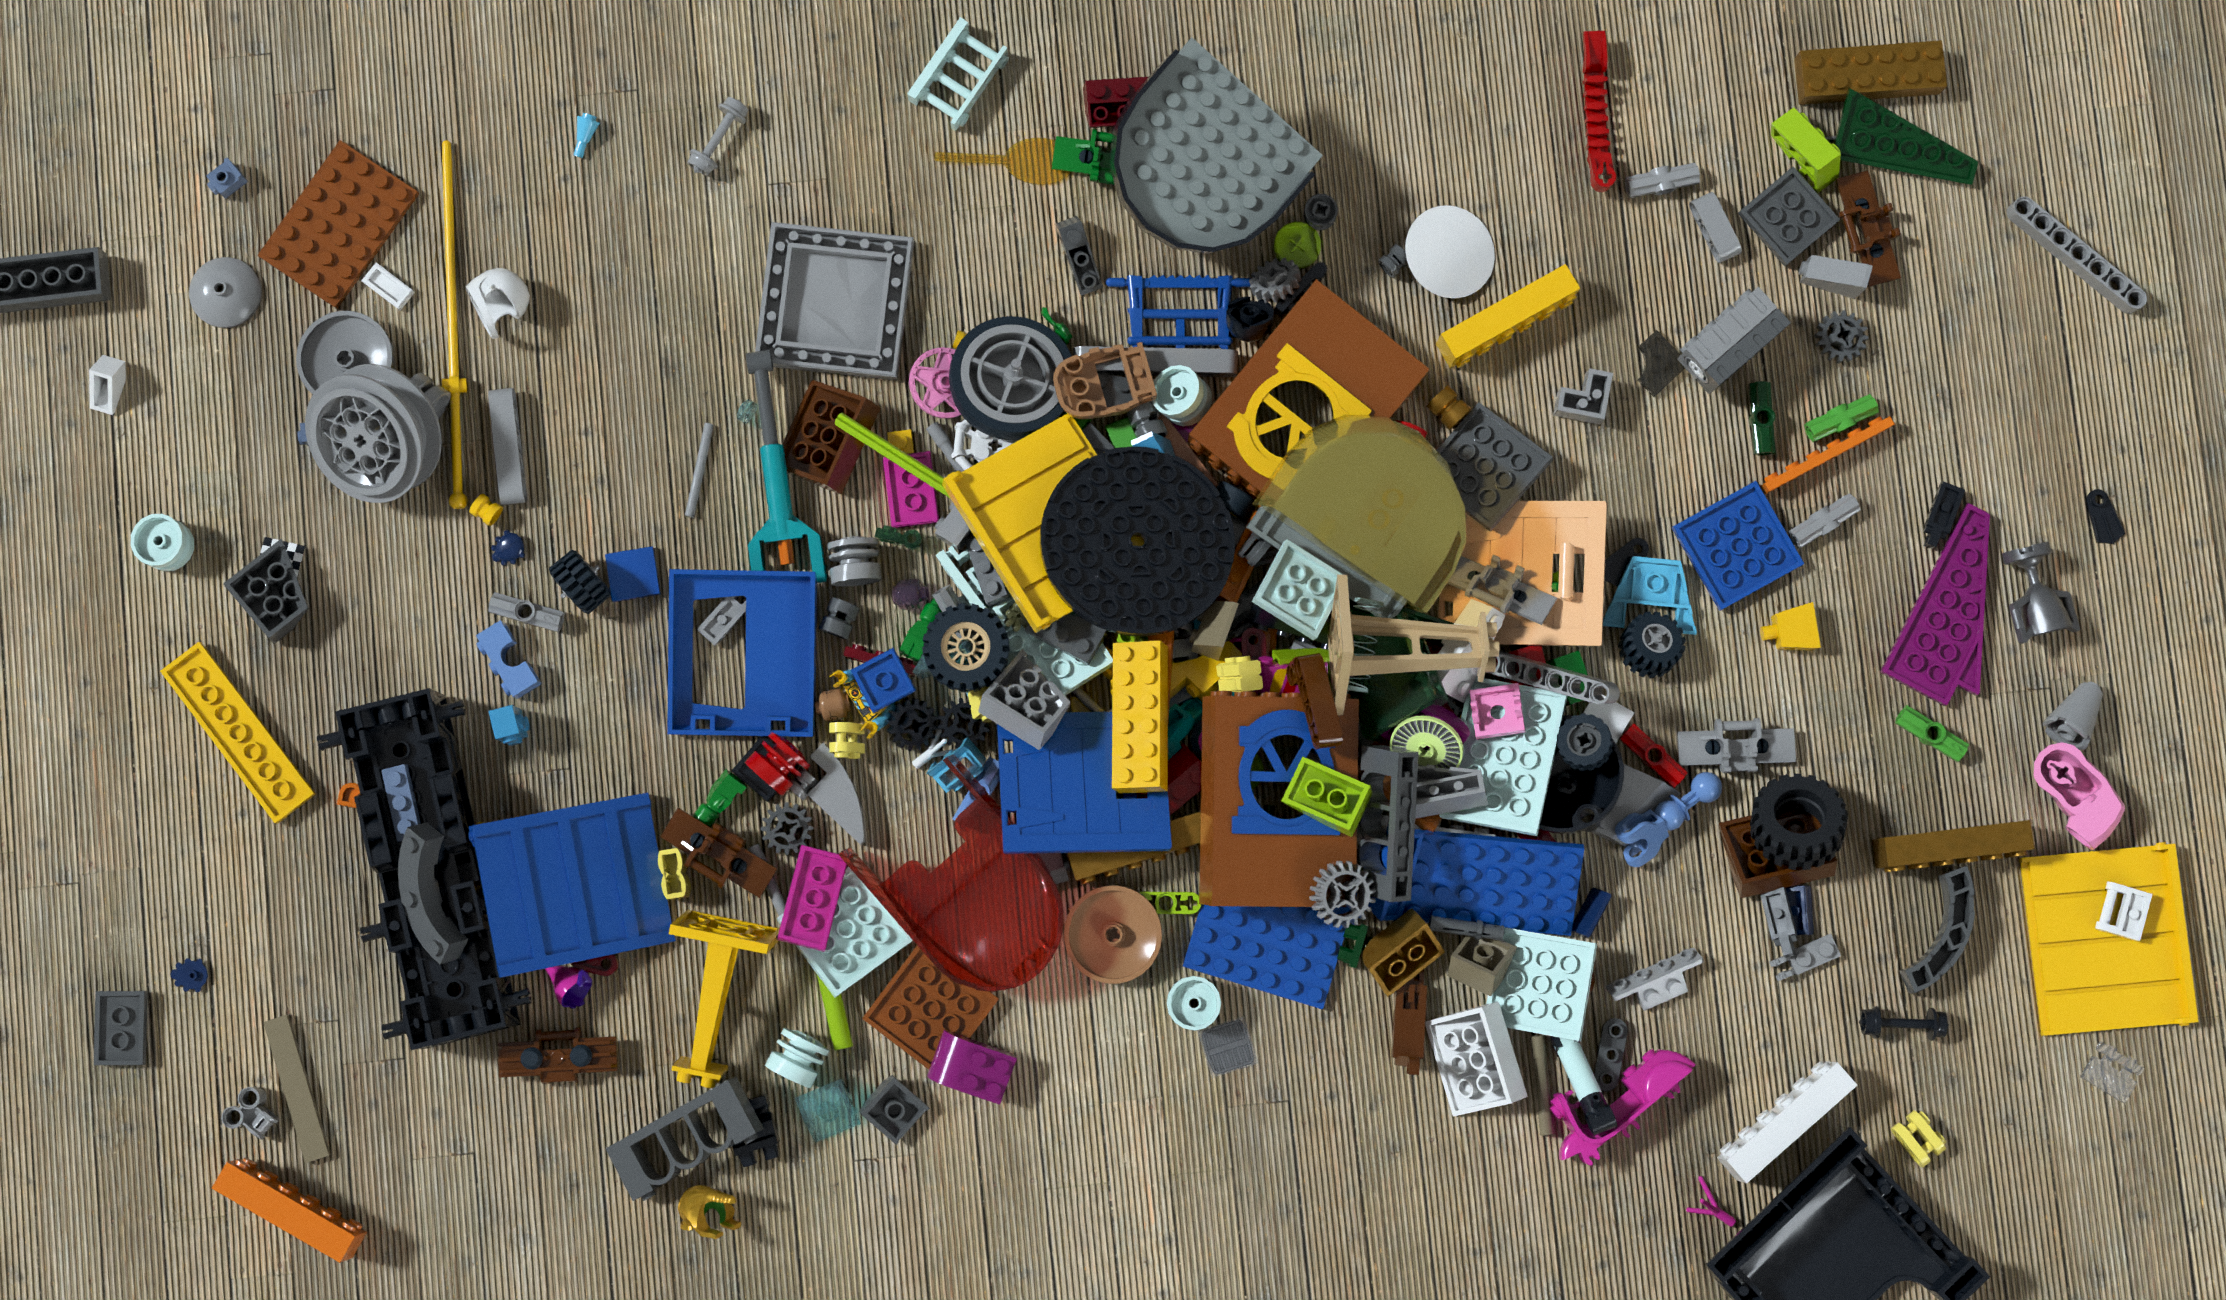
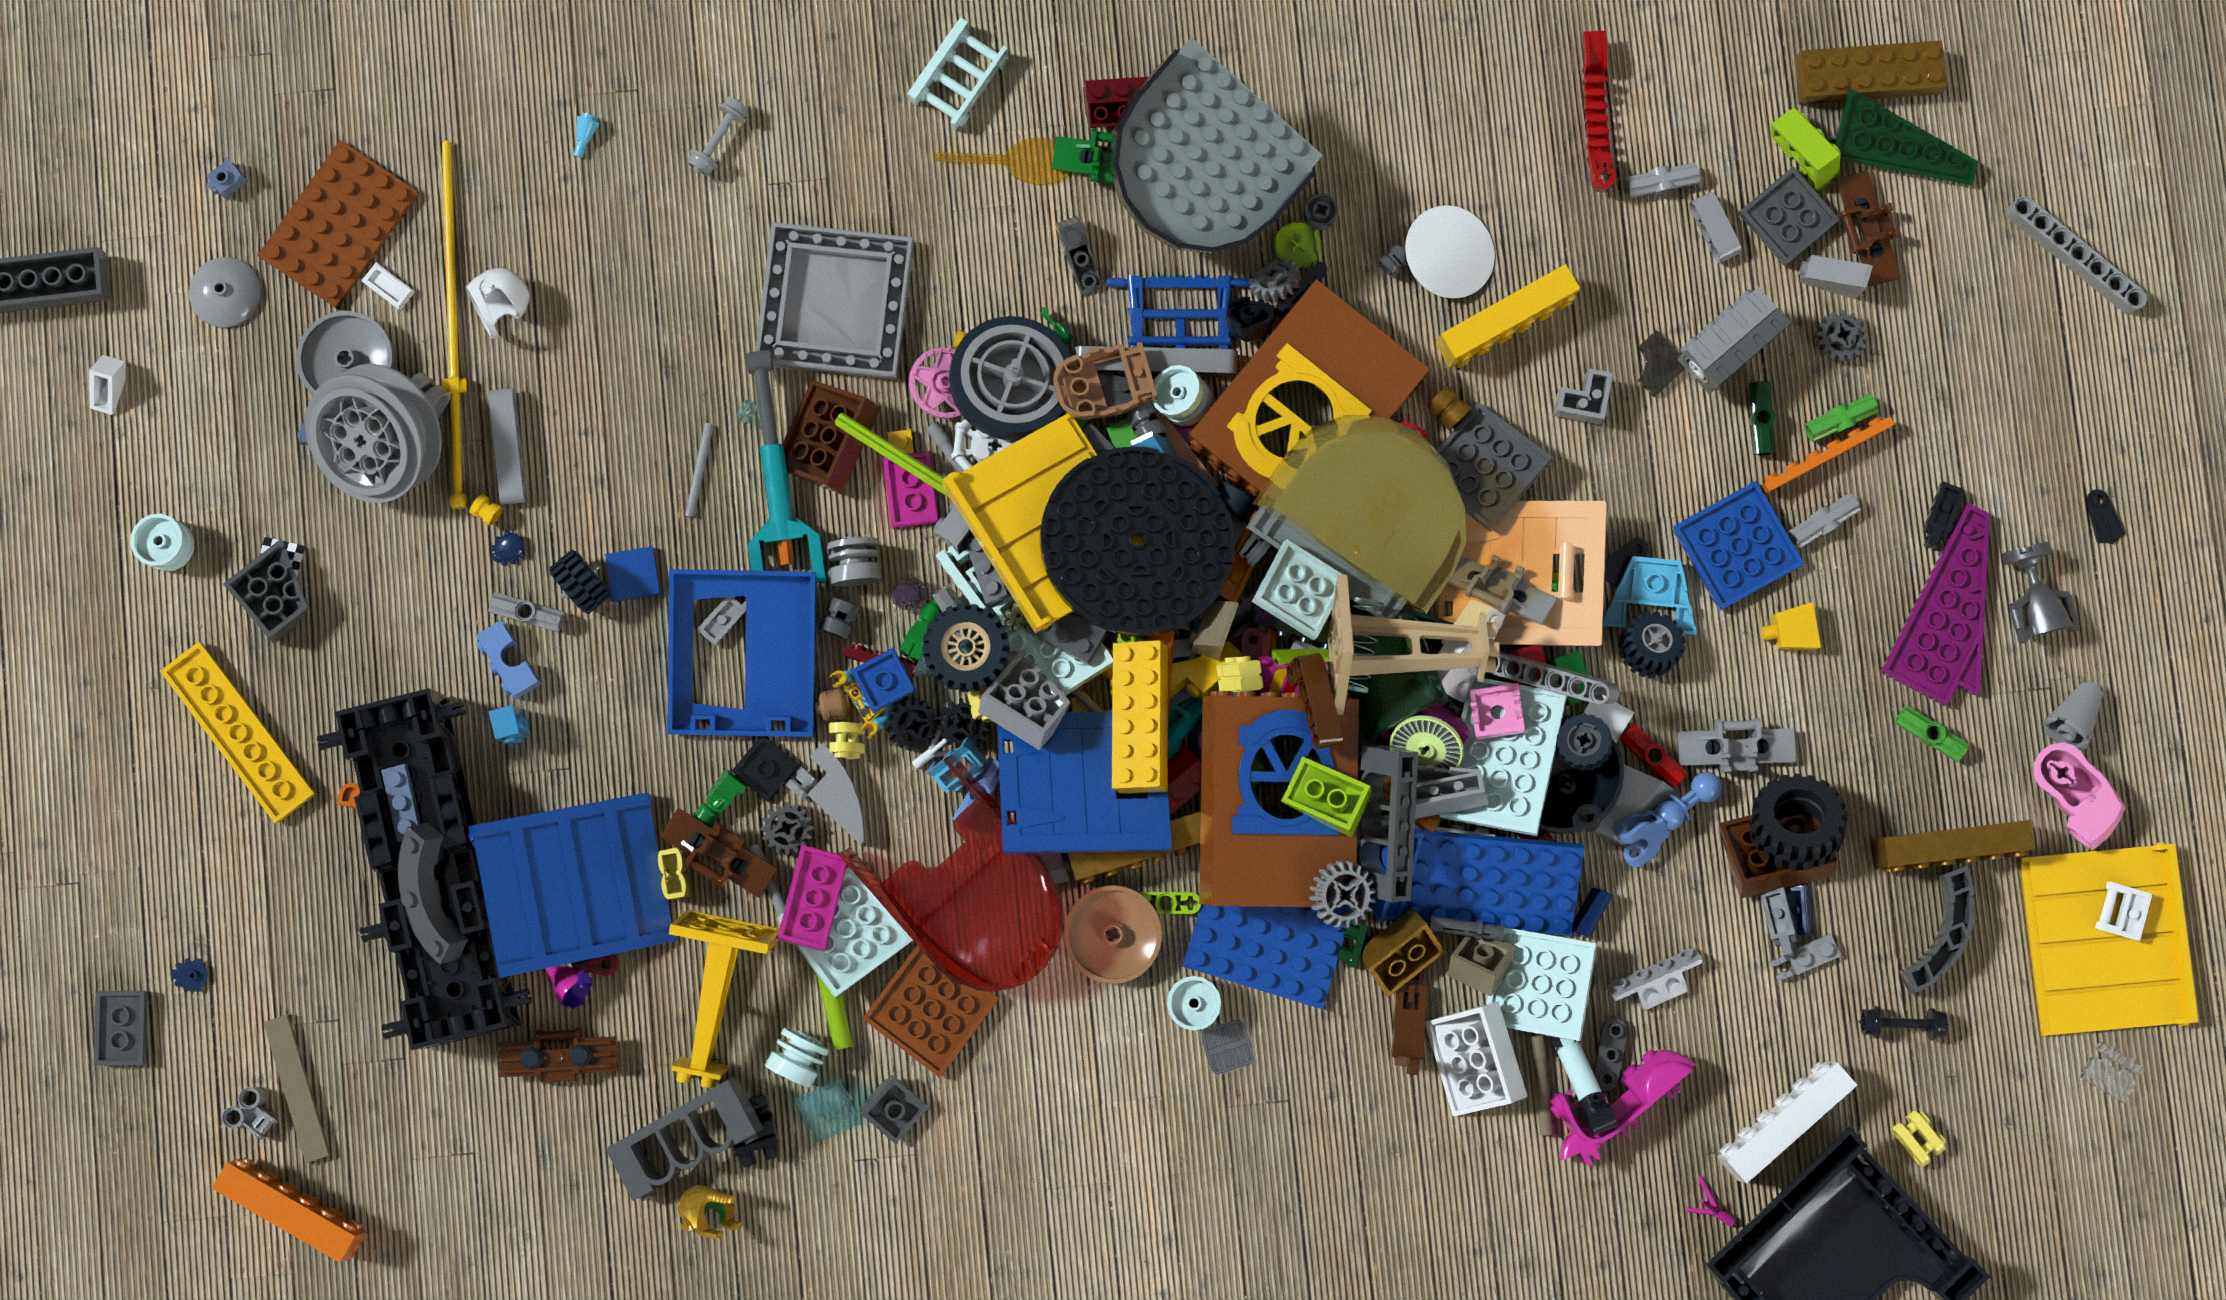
(777, 763): red wheel -> none
(890, 535): clear green plate -> none
(971, 1067): magenta brick -> none

